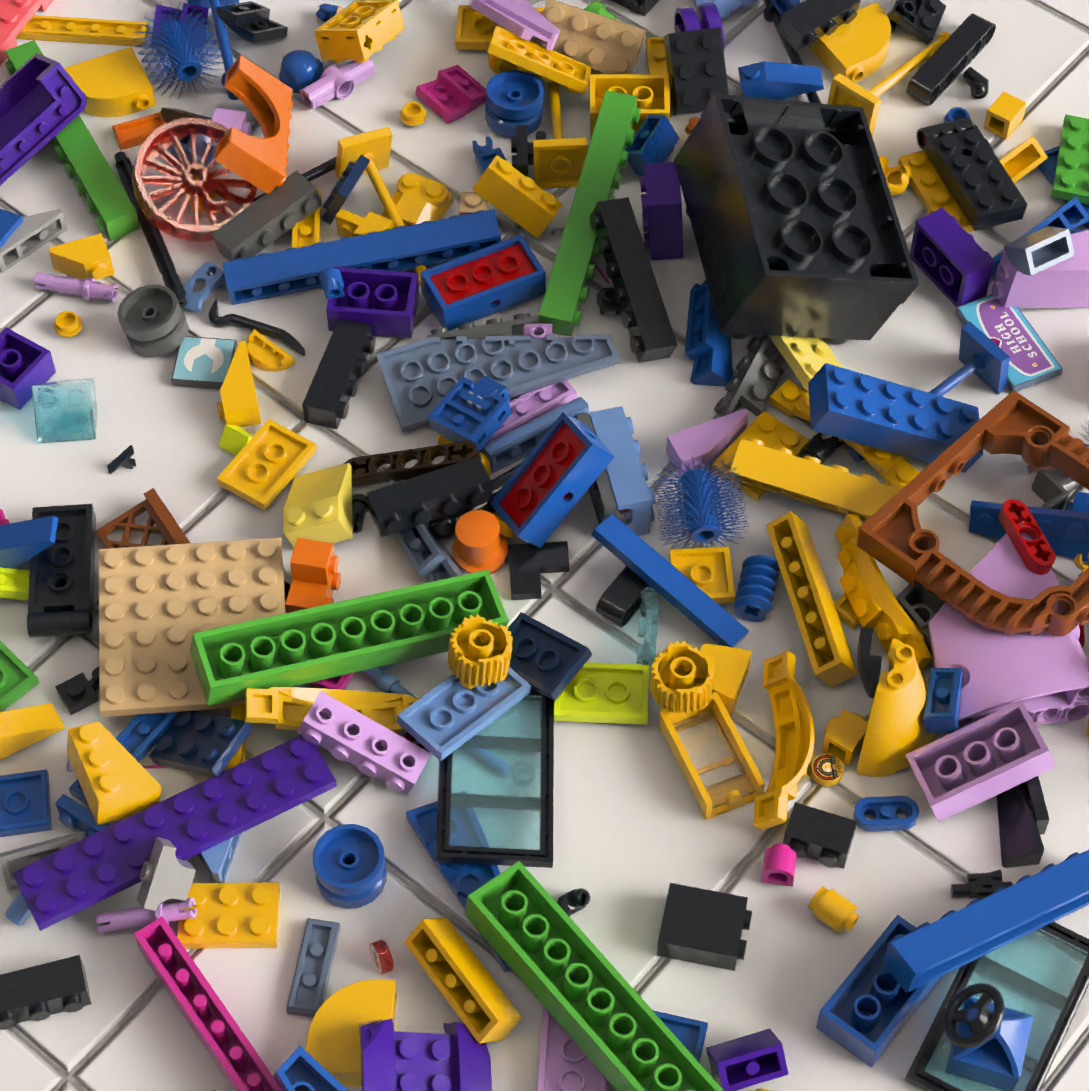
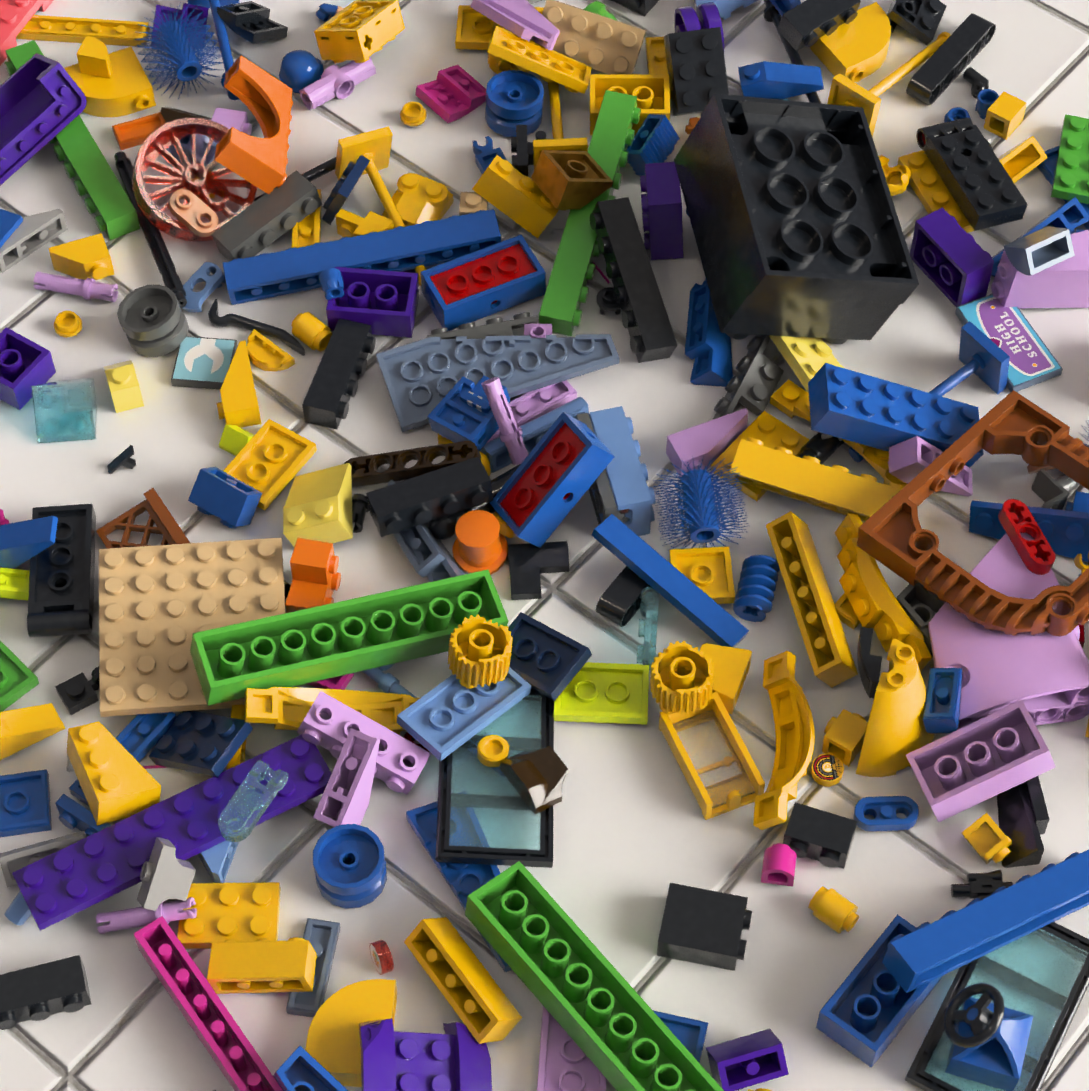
(94, 58): none -> yellow brick
(123, 386): none -> light yellow slope
(192, 212): none -> plate
(224, 497): none -> blue brick
(250, 801): none -> clear light blue plate
(262, 966): none -> yellow brick
(311, 331): none -> yellow brick
(350, 782): none -> lavender slope
(492, 750): none -> yellow tile
(503, 415): none -> lavender pin
(536, 777): none -> dark brown slope
(570, 178): none -> pearl gold slope
(574, 901): black arm -> none
(914, 455): none -> lavender slope
(984, 101): none -> blue hose
(988, 839): none -> yellow bracket

